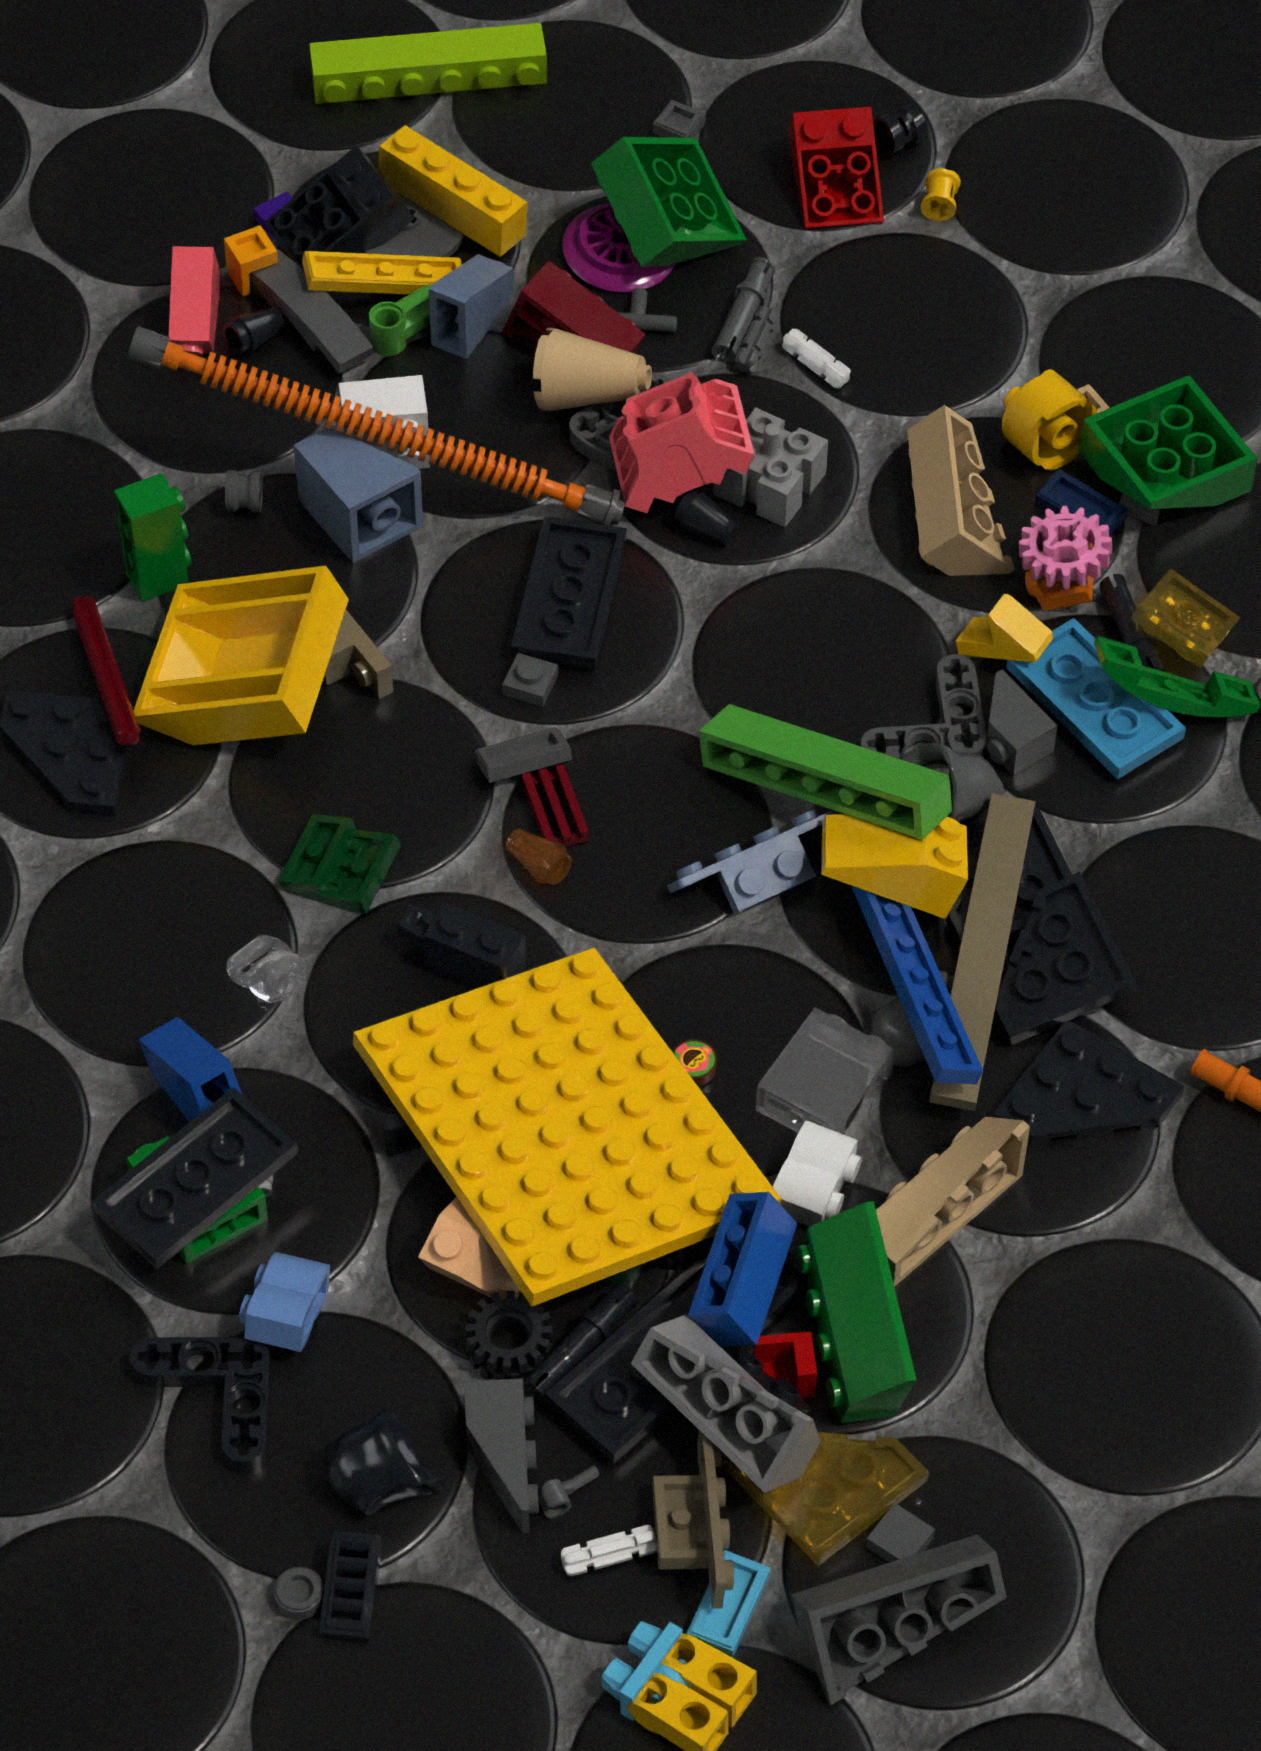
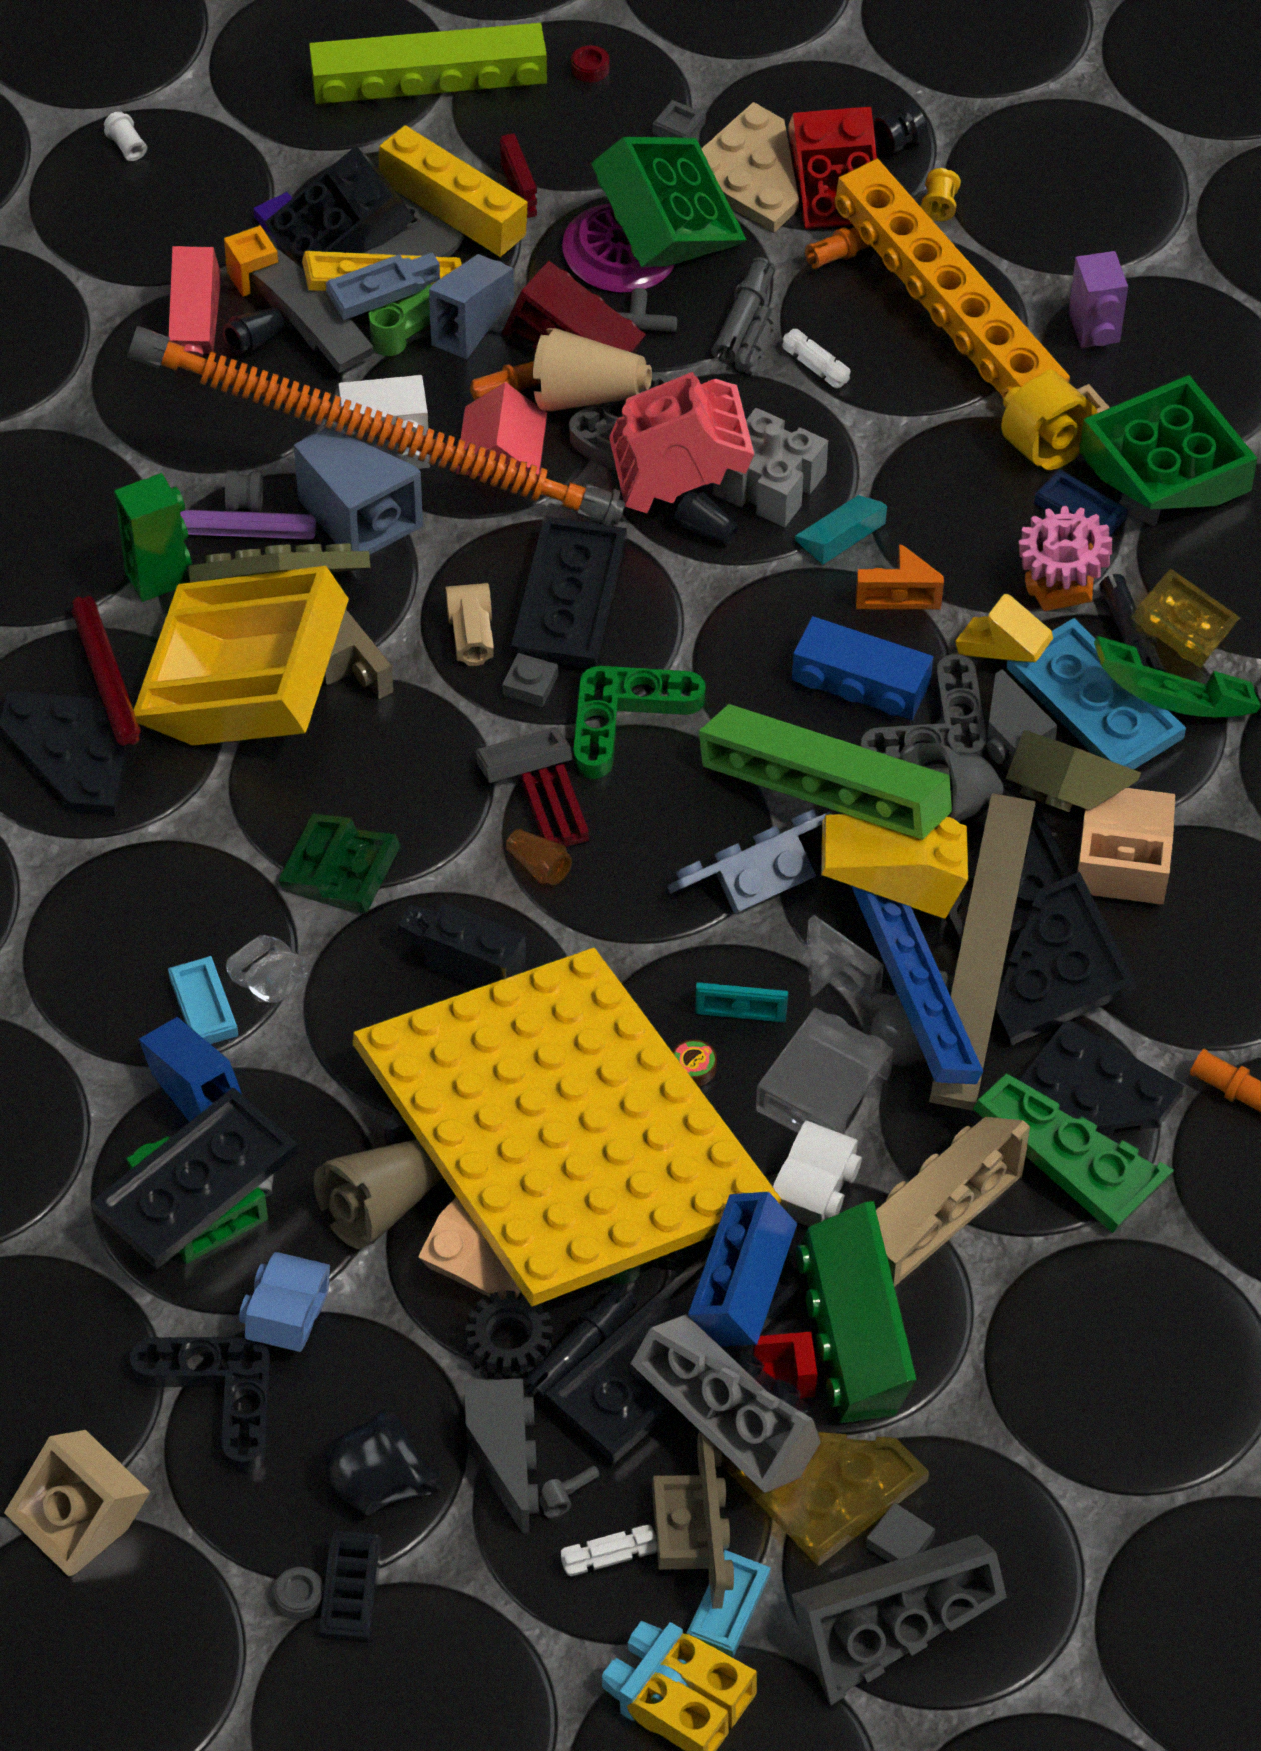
(76, 1500): none -> tan slope
(121, 130): none -> white pin
(203, 1000): none -> medium azure tile
(250, 524): none -> medium lavender axle
(279, 558): none -> olive plate
(374, 1189): none -> dark tan cone
(381, 283): none -> sand blue hinge
(471, 616): none -> tan piece
(506, 424): none -> coral slope
(517, 172): none -> dark red tile
(518, 377): none -> orange axle
(590, 63): none -> dark red tile
(619, 697): none -> green beam
(741, 1002): none -> teal slope
(755, 167): none -> tan plate
(836, 956): none -> clear slope
(843, 244): none -> orange pin
(843, 528): none -> teal slope
(862, 668): none -> blue brick
(907, 587): none -> orange slope
(942, 278): none -> light orange brick
(953, 498): tan wedge -> none
(1066, 773): none -> olive slope
(1087, 1165): none -> green wing
(1098, 299): none -> medium lavender brick
(1128, 846): none -> light nougat slope

